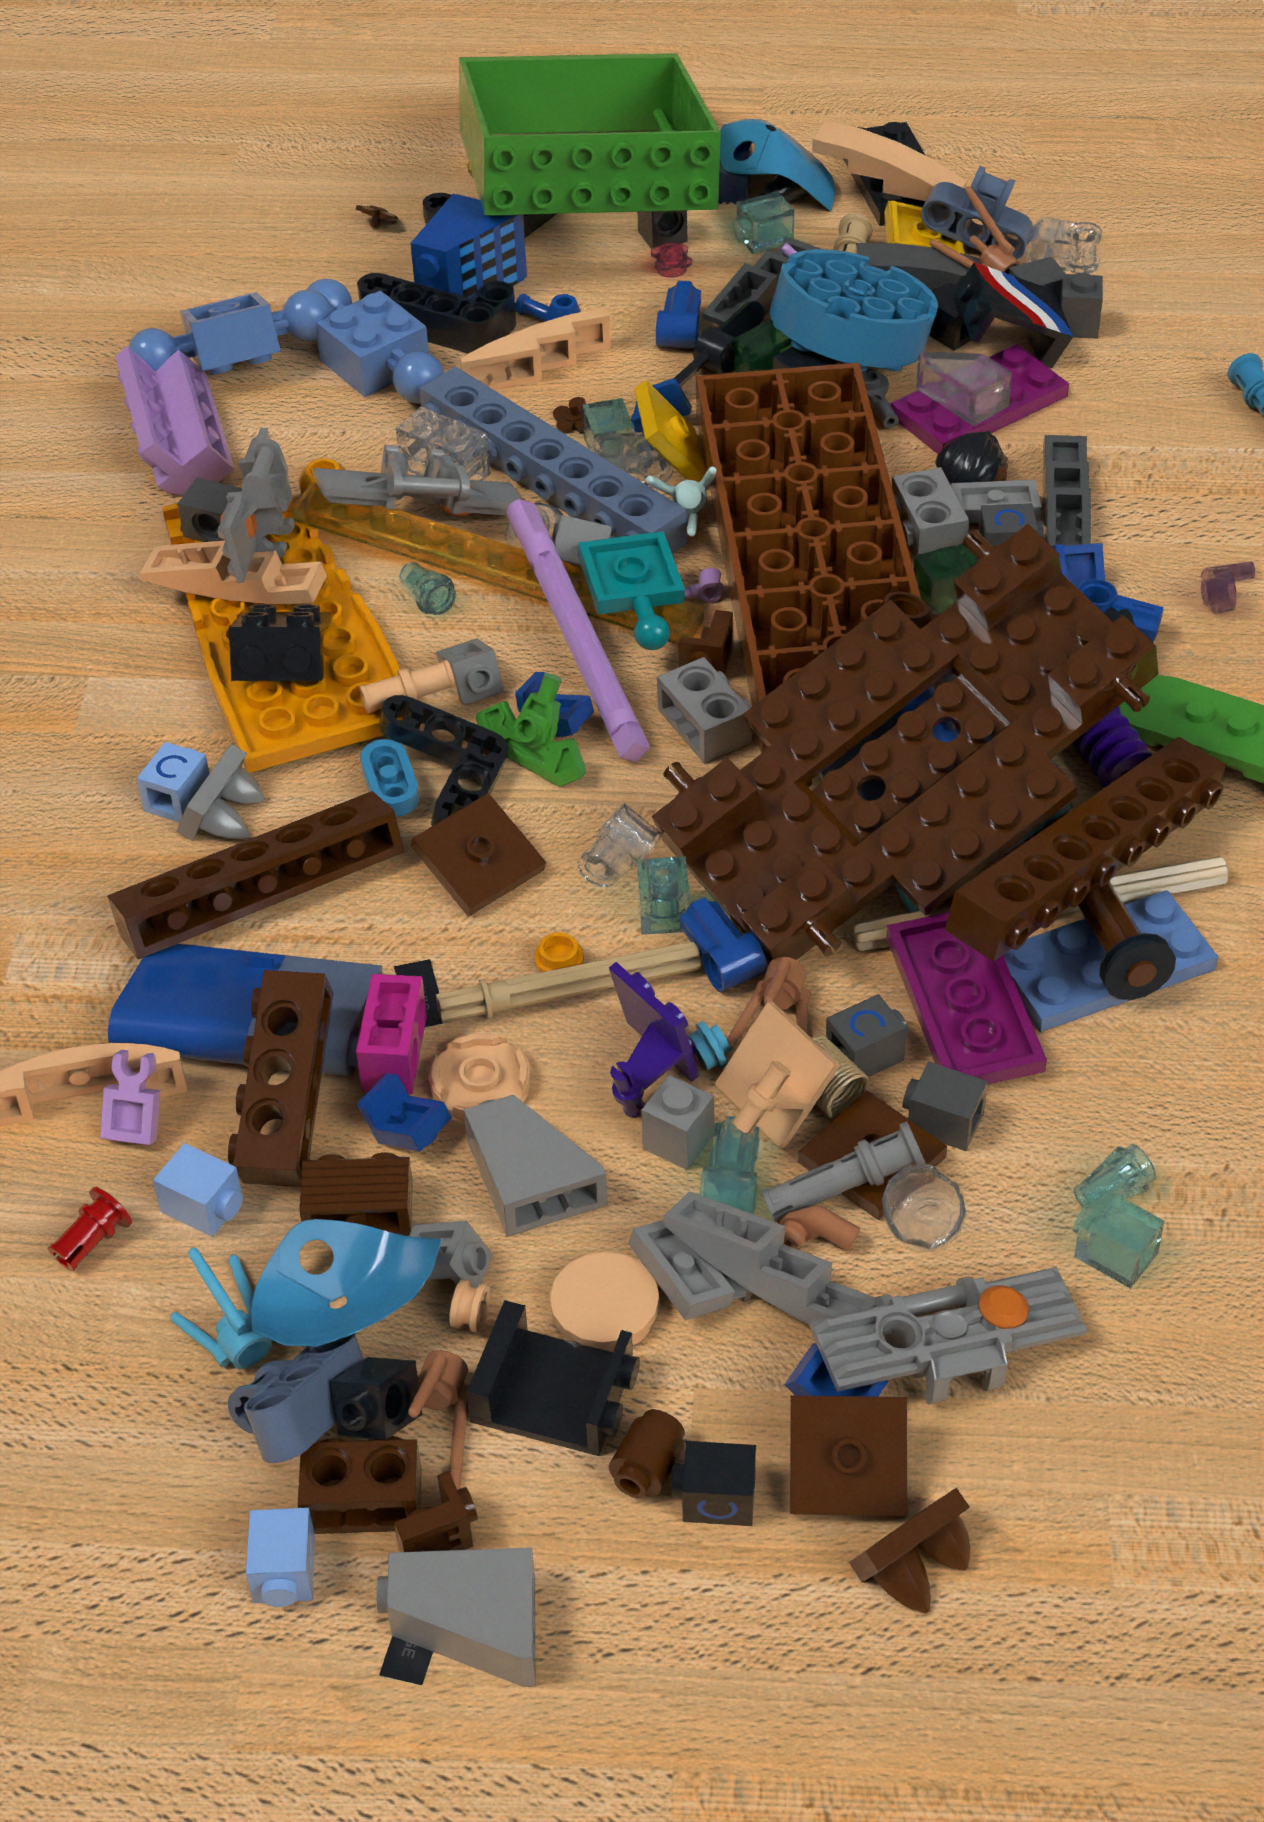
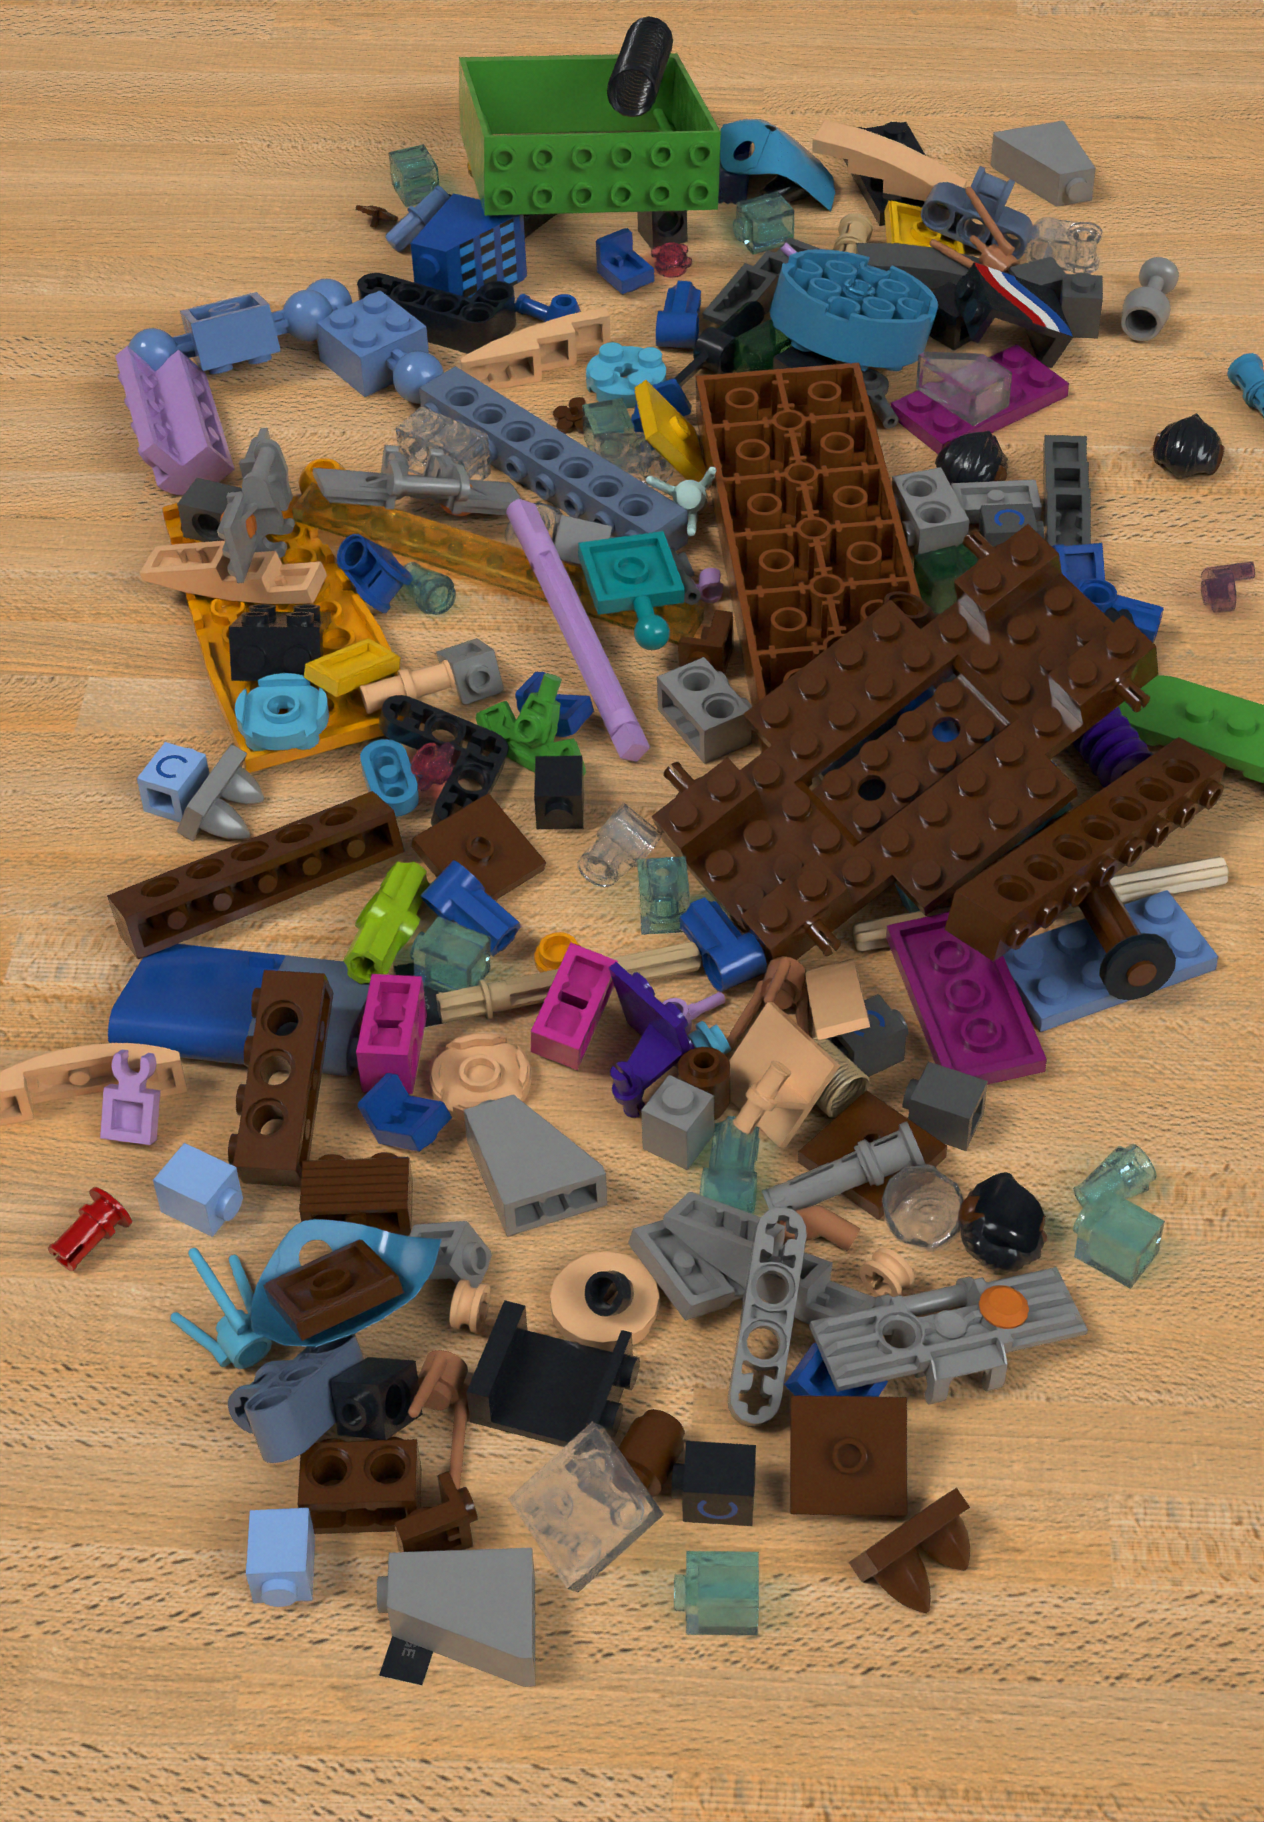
(266, 729): none -> medium azure plate
(332, 1289): none -> reddish brown plate
(352, 667): none -> yellow tile
(372, 571): none -> blue piece
(386, 922): none -> lime piece
(409, 227): none -> medium blue axle
(413, 174): none -> clear light blue brick
(432, 764): none -> clear pink plate
(450, 956): none -> clear light blue brick
(462, 900): none -> blue piece
(559, 792): none -> black brick
(573, 1007): none -> dark pink brick
(585, 1507): none -> clear plate
(602, 1287): none -> black hinge
(613, 362): none -> medium azure plate
(621, 264): none -> blue bracket
(640, 67): none -> black piece
(692, 593): none -> dark grey plate
(694, 1010): none -> lavender hand
(710, 1072): none -> reddish brown brick
(719, 1593): none -> clear light blue brick
(762, 1315): none -> light grey beam
(836, 999): none -> light nougat slope
(886, 1273): none -> light nougat bush
(1002, 1224): none -> black hair
(1045, 162): none -> light grey slope
(1147, 307): none -> light grey piece
(1188, 447): none -> black hair

